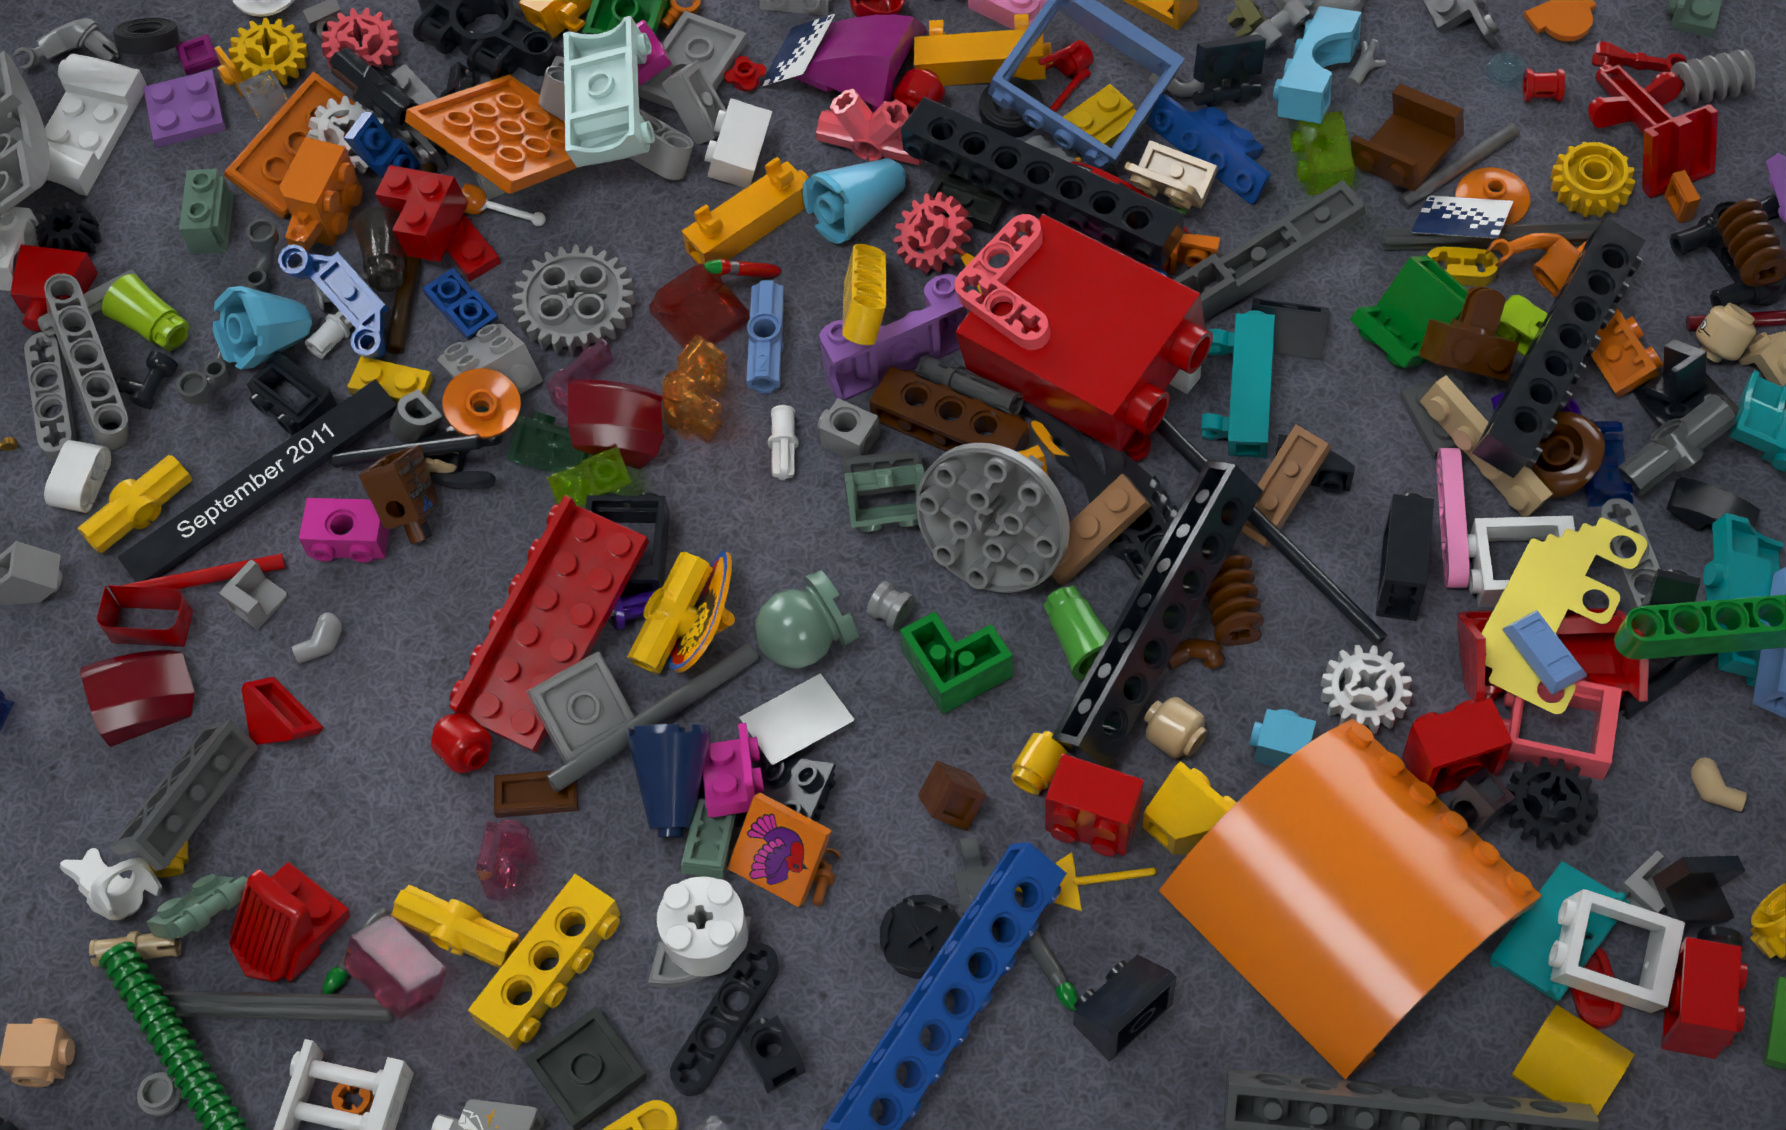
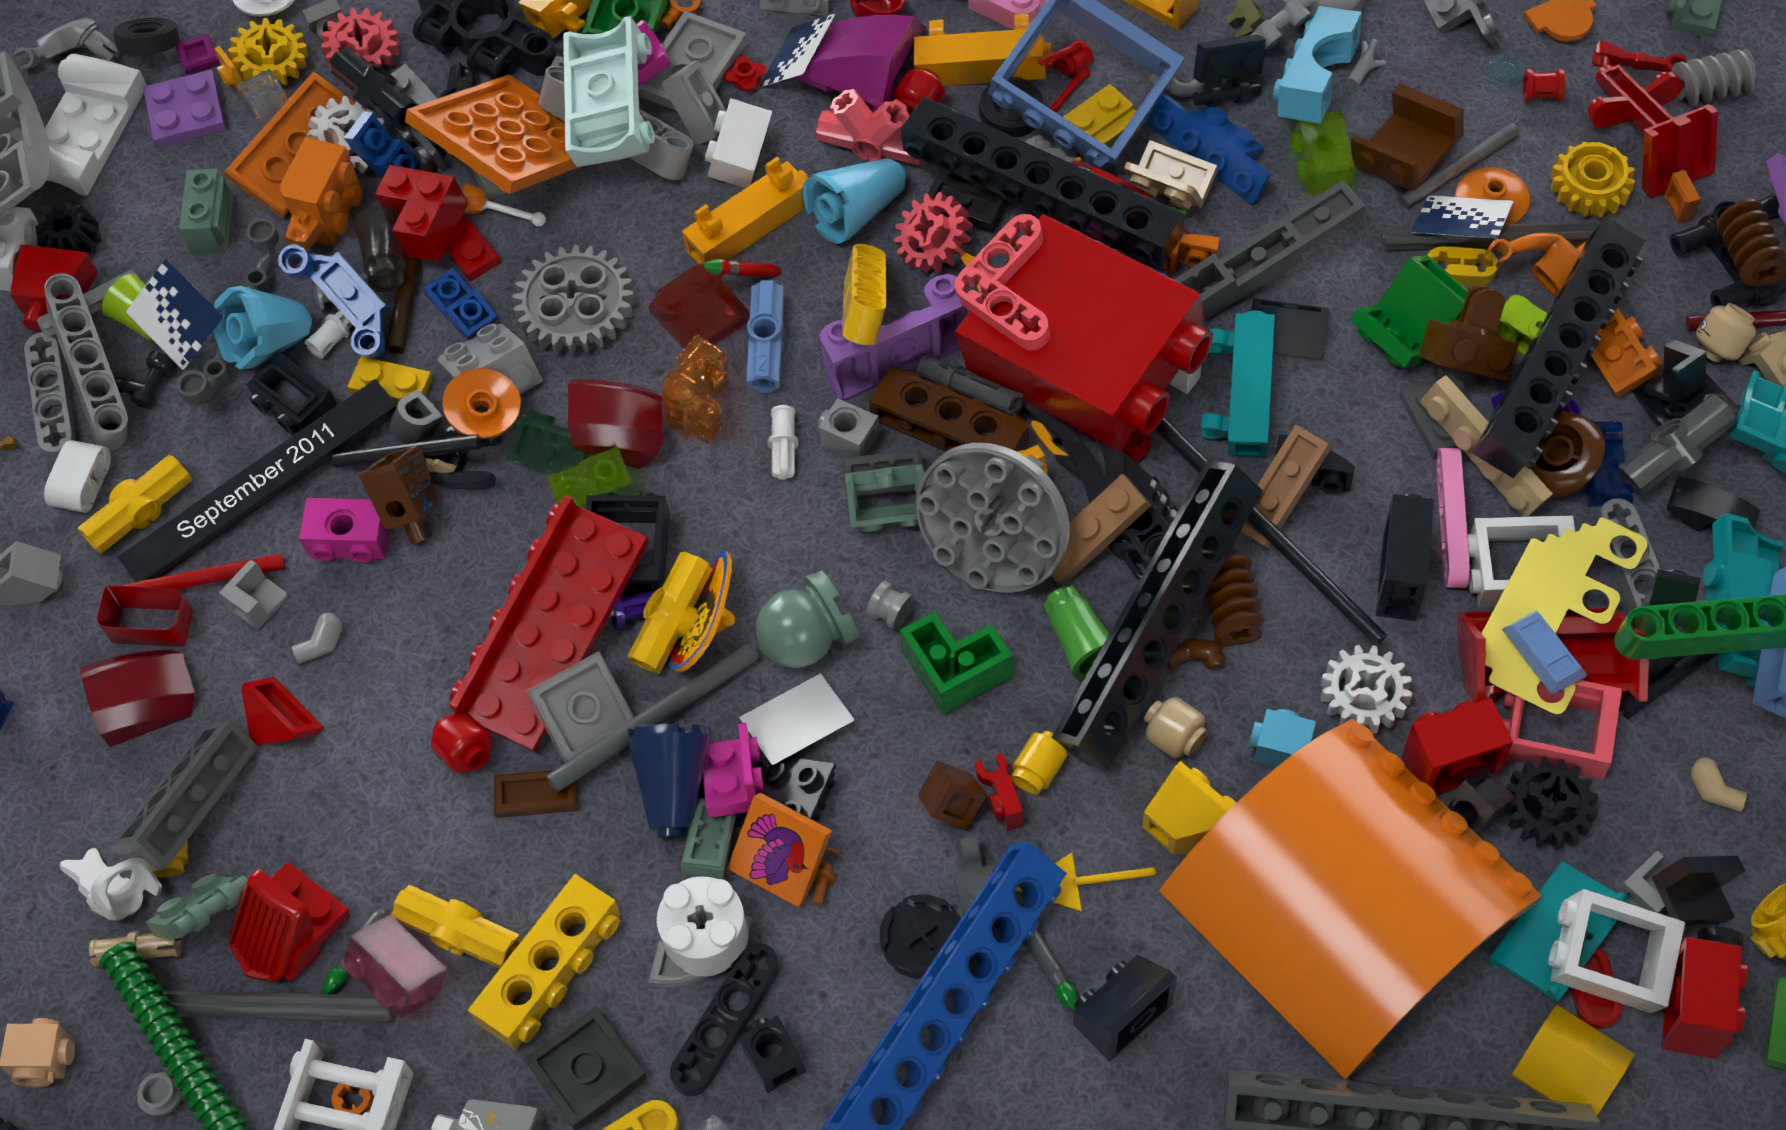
(174, 314): none -> sticker
(500, 847): clear pink bracket -> none
(587, 366): clear pink bracket -> none
(1004, 801): none -> red plate
(1093, 805): red brick -> none

